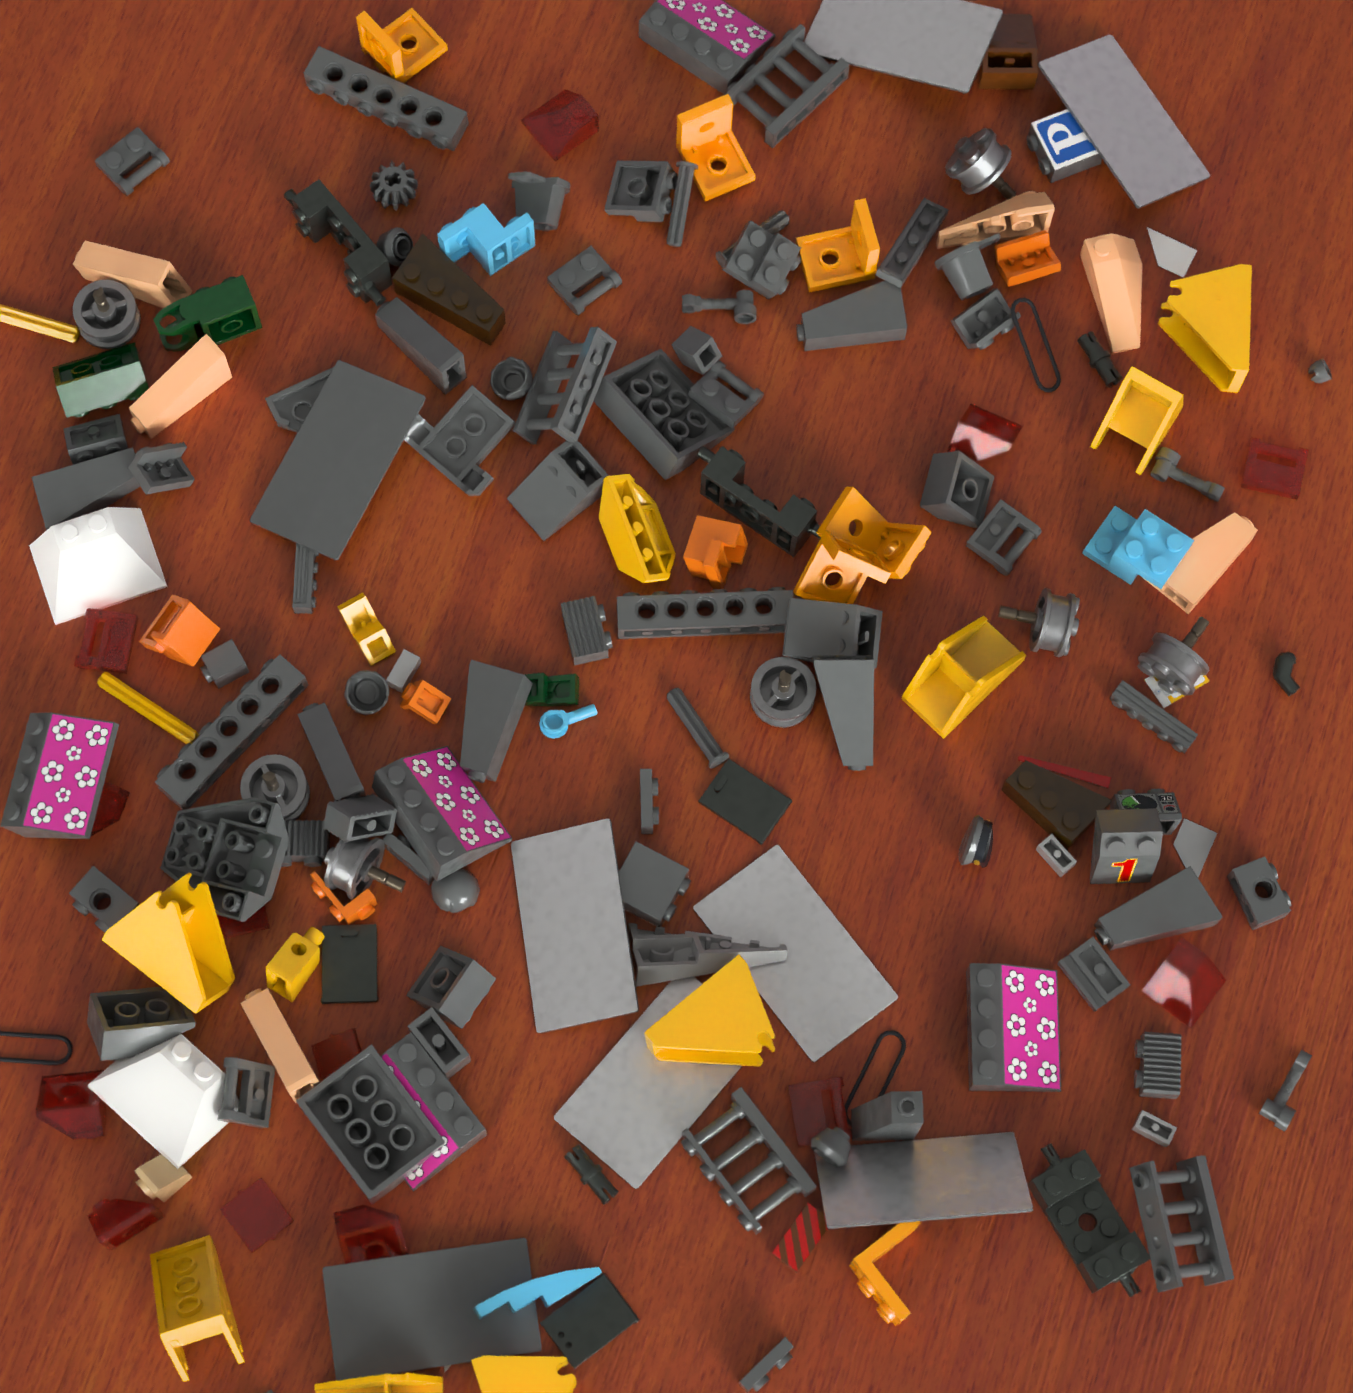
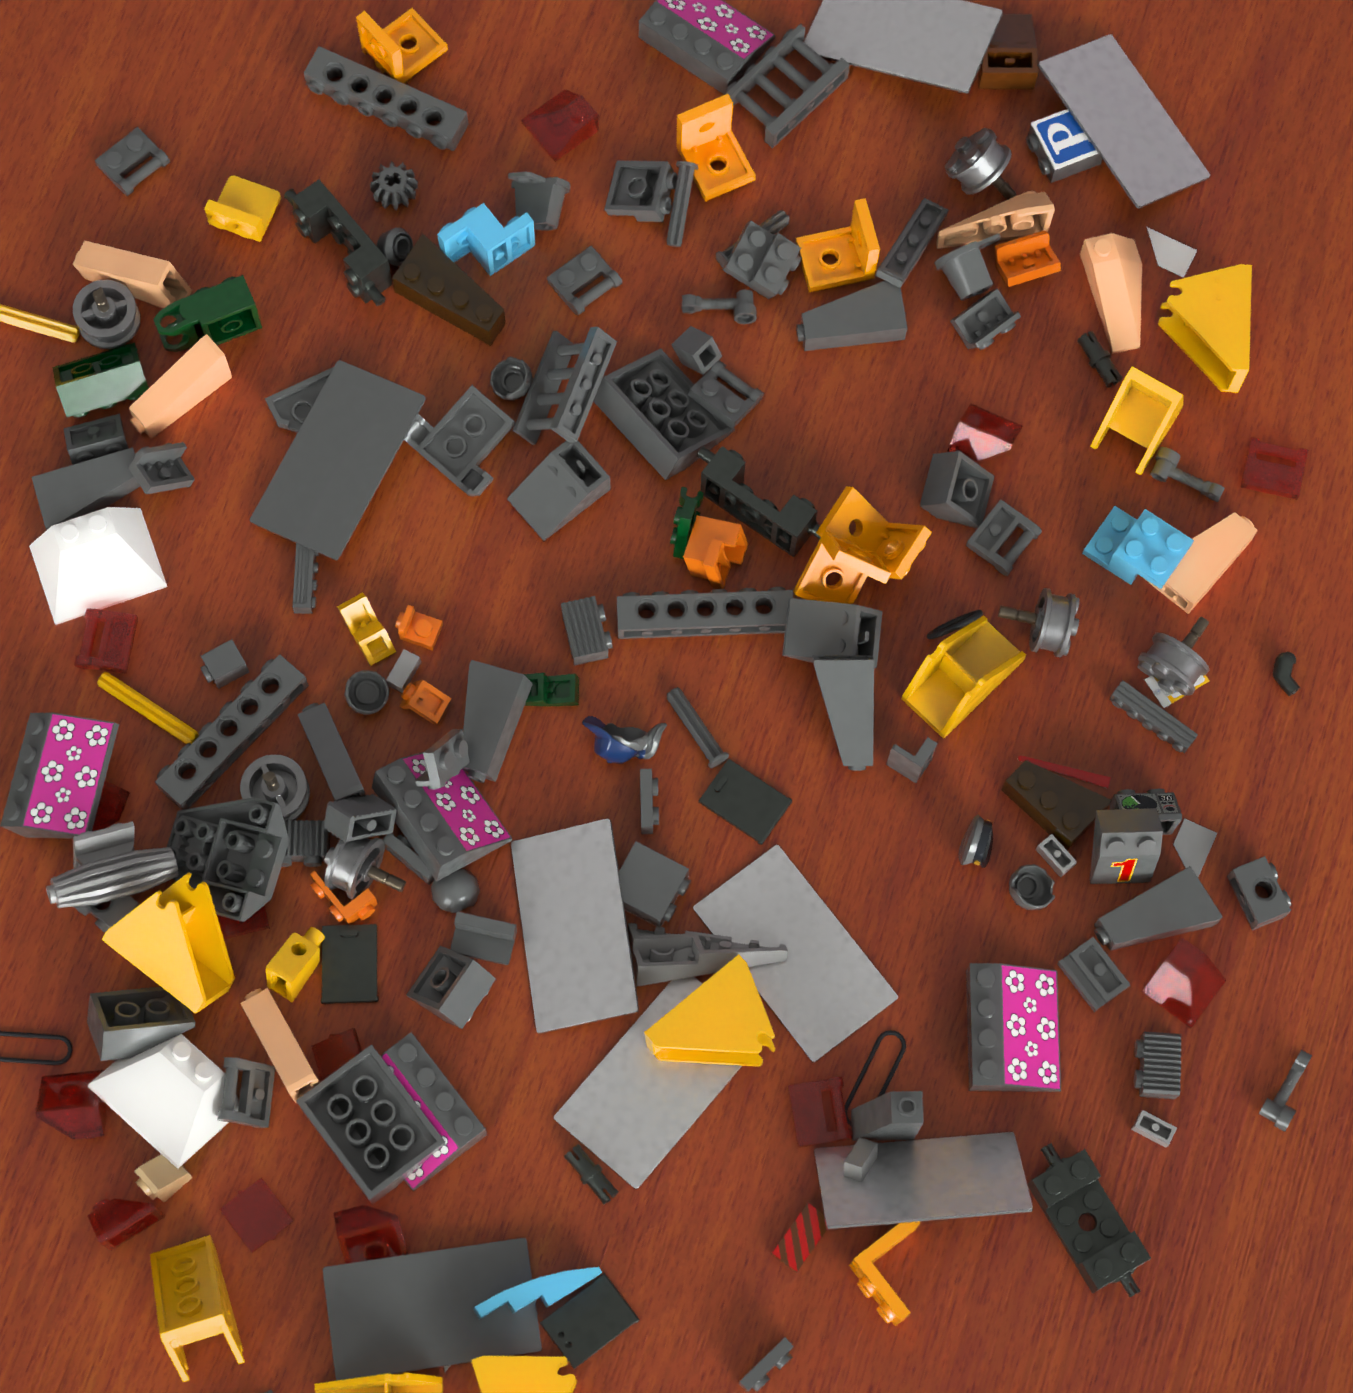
(110, 868): none -> light grey plate
(180, 631): orange plate -> none
(243, 208): none -> yellow bracket
(418, 628): none -> orange bracket
(422, 344): dark grey slope -> none
(439, 1043): dark grey brick -> none
(444, 760): none -> dark grey bracket
(483, 938): none -> dark grey panel
(556, 722): medium azure plate -> none
(625, 743): none -> hair
(635, 530): yellow wedge -> none
(685, 519): none -> dark green plate
(759, 1133): dark grey fence -> none
(782, 692): flat silver wheel -> none
(832, 1146): dark grey cone -> none
(860, 1159): none -> light grey piece
(910, 765): none -> dark grey panel
(954, 624): none -> black piece
(1026, 348): black piece -> none
(1031, 887): none -> dark grey hair
(1203, 1217): dark grey fence -> none
(1321, 370): dark grey hinge -> none

